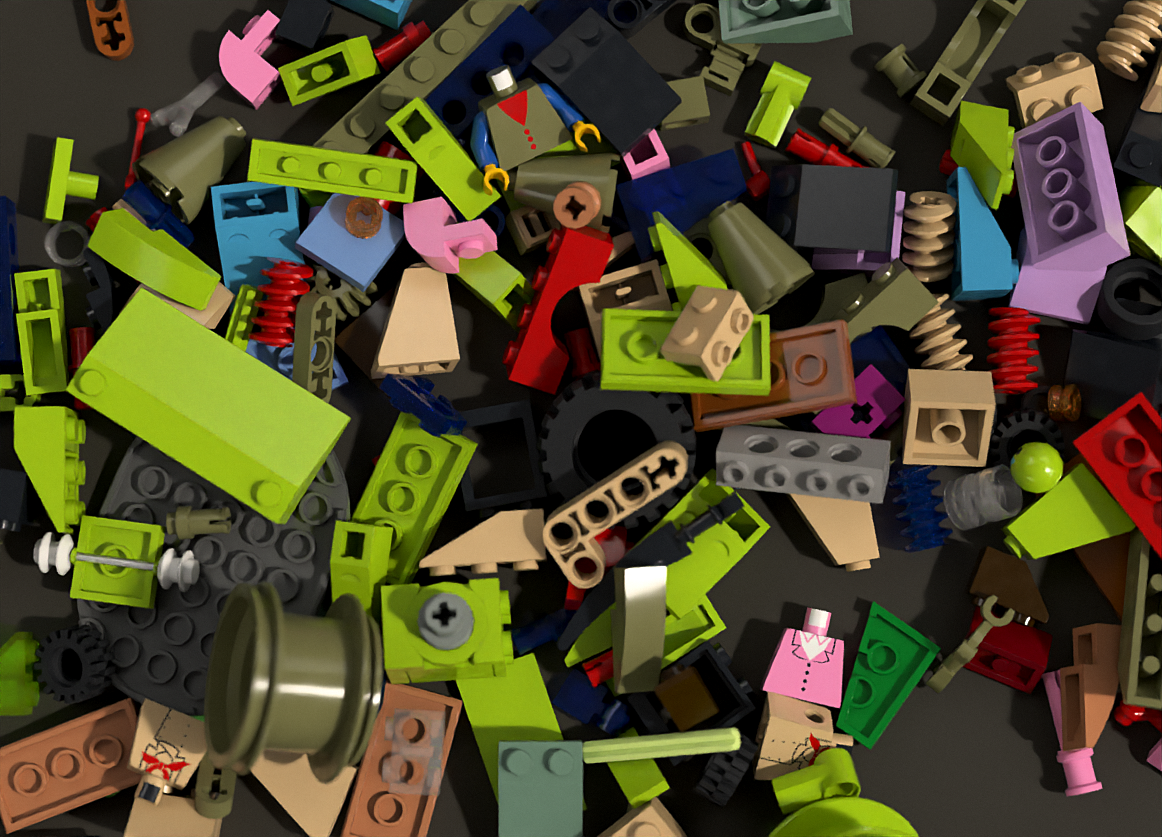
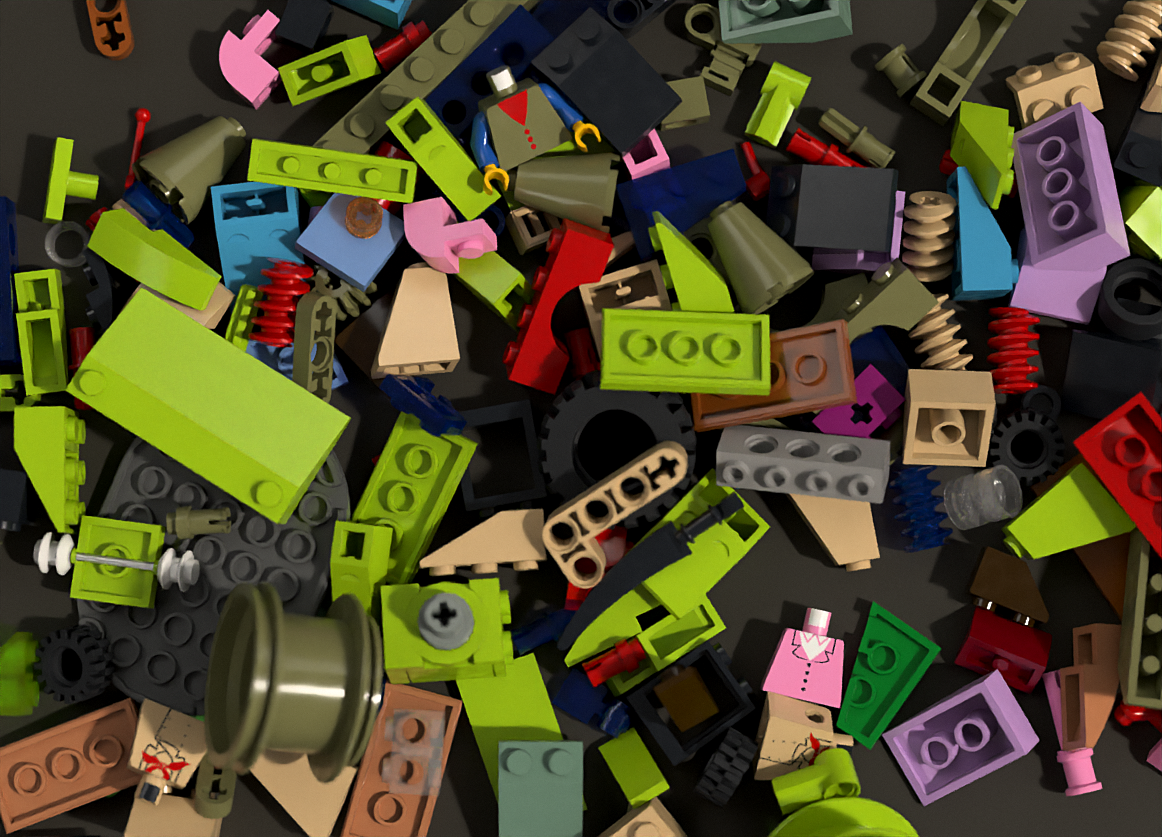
(180, 113): clear piece -> none
(585, 200): nougat wheel -> none
(638, 627): olive slope -> none
(661, 745): yellowish green axle -> none
(709, 330): tan bracket -> none
(961, 738): none -> lavender slope
(967, 648): olive piece -> none
(1036, 467): lime piece -> none
(1064, 402): clear orange bush -> none

